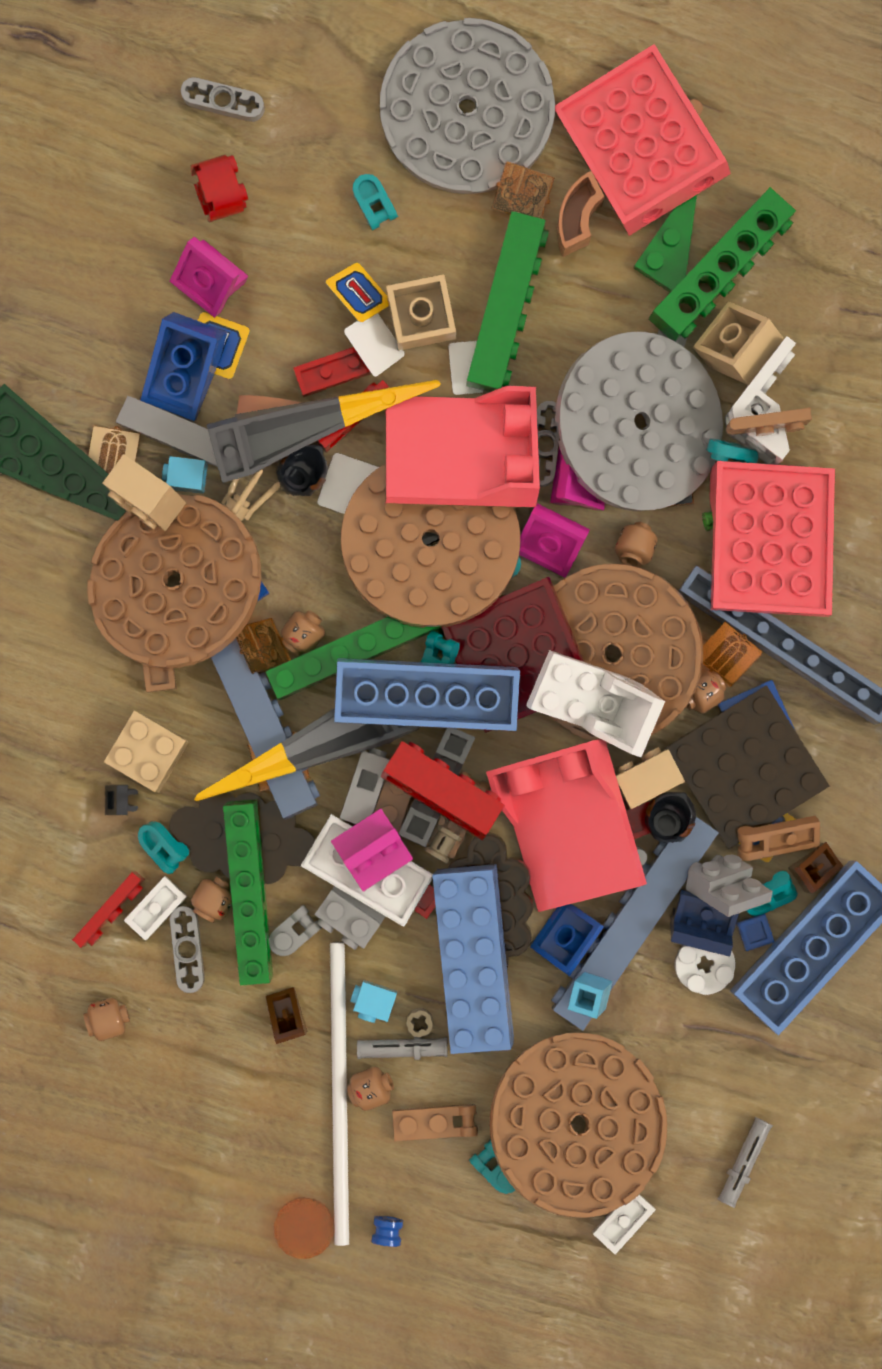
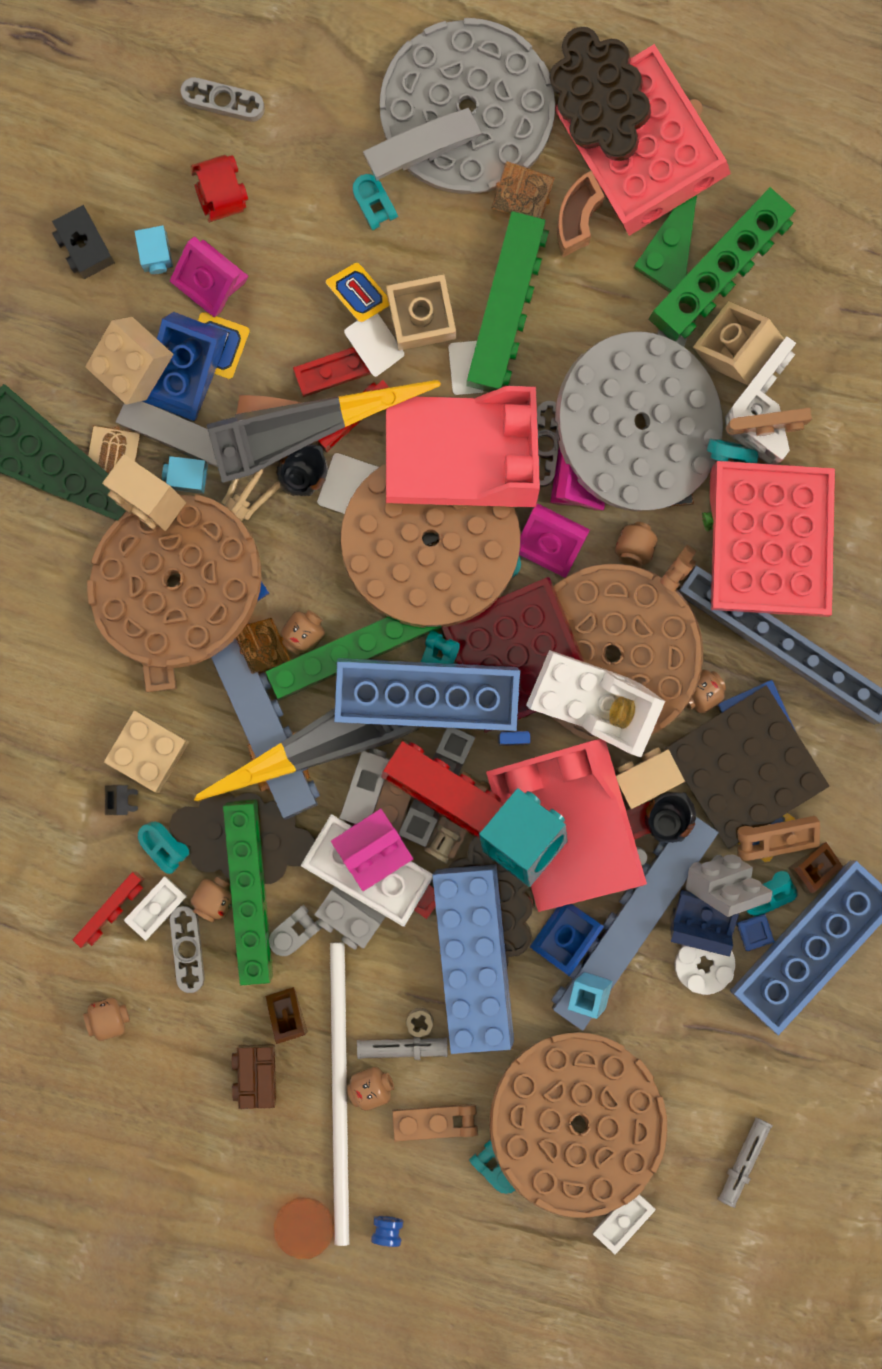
(76, 226): none -> black brick
(129, 360): none -> tan brick
(154, 249): none -> medium azure brick
(255, 1076): none -> reddish brown brick
(373, 1001): medium azure brick -> none
(422, 143): none -> light grey slope
(514, 738): none -> blue tile
(524, 836): none -> teal brick
(600, 93): none -> dark brown plate
(622, 712): none -> clear yellow tile
(679, 568): none -> medium nougat plate
(729, 653): clear orange piece -> none

